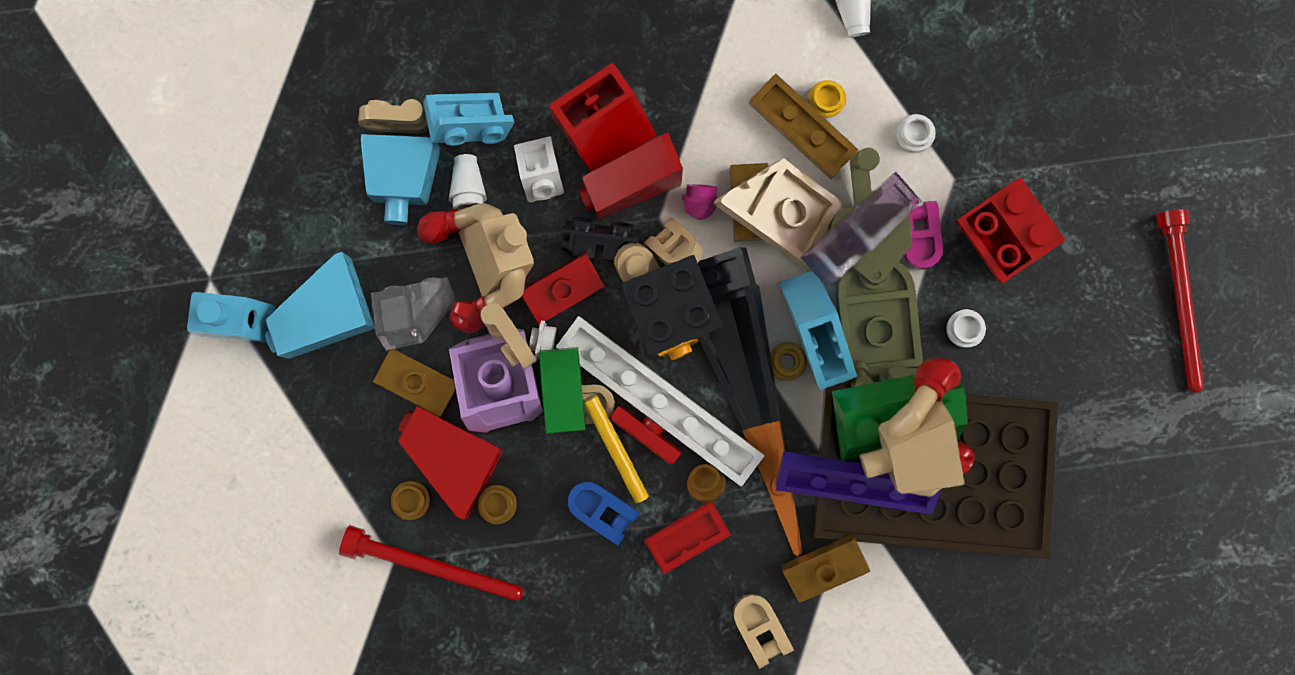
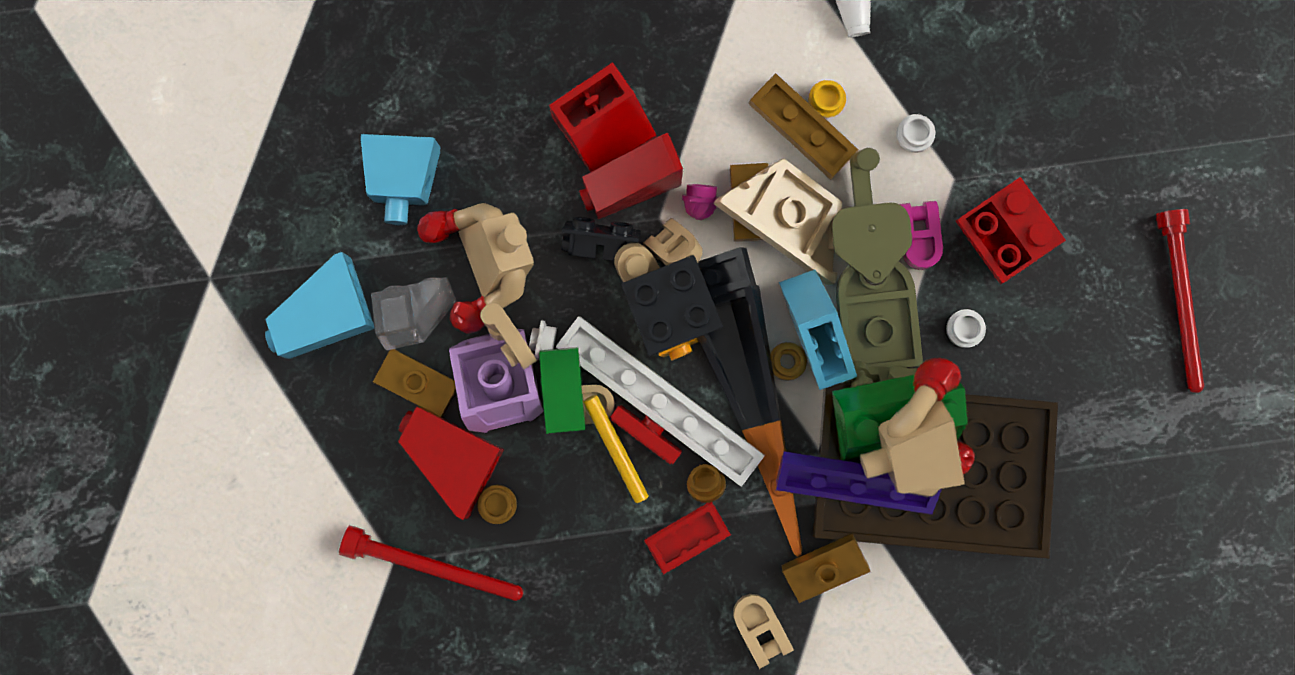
(228, 317): medium azure torso -> none
(390, 118): tan plate -> none
(410, 500): pearl gold plate -> none
(466, 118): medium azure bracket -> none
(466, 183): white cone -> none
(538, 169): white bracket -> none
(562, 288): red plate -> none
(589, 501): blue plate -> none
(861, 229): clear purple slope -> none

